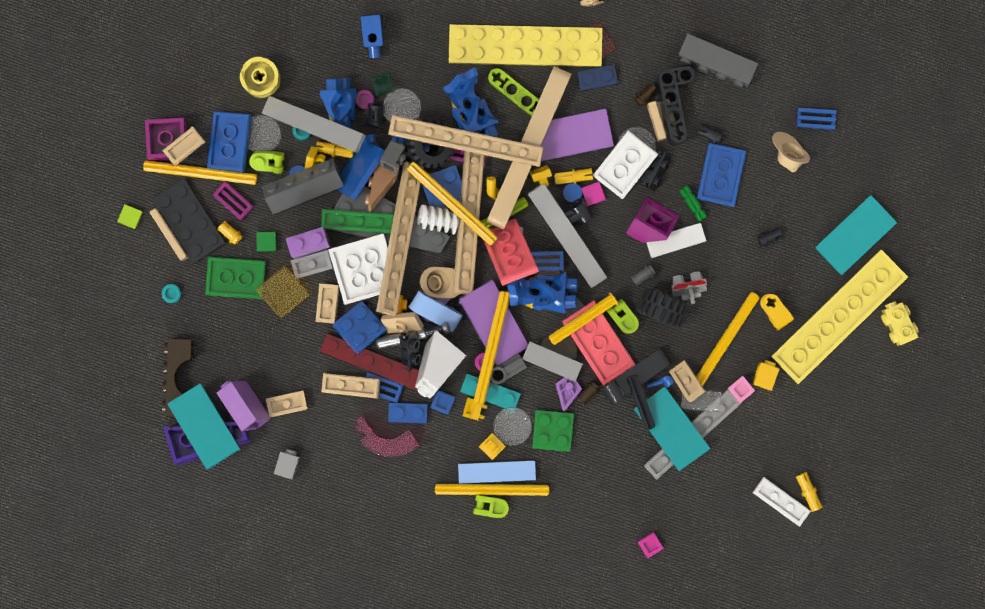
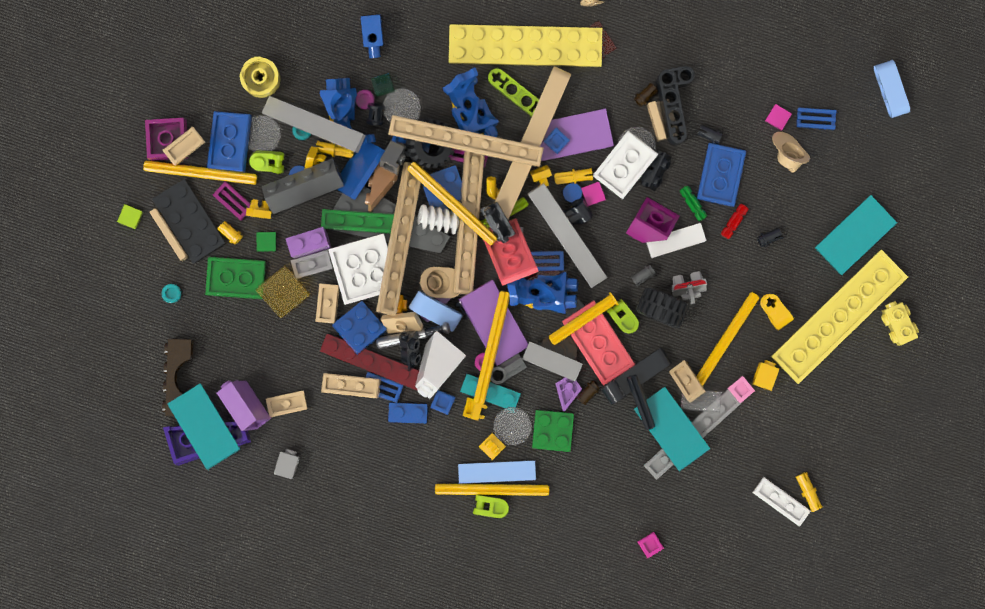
(261, 212): none -> yellow tile
(385, 447): clear pink arch -> none
(498, 222): none -> black hinge
(556, 140): none -> blue tile
(597, 78): dark blue plate -> none
(666, 380): blue hand -> none
(717, 60): dark grey brick -> none
(734, 221): none -> red axle
(778, 117): none -> dark pink tile
(892, 89): none -> light blue beam

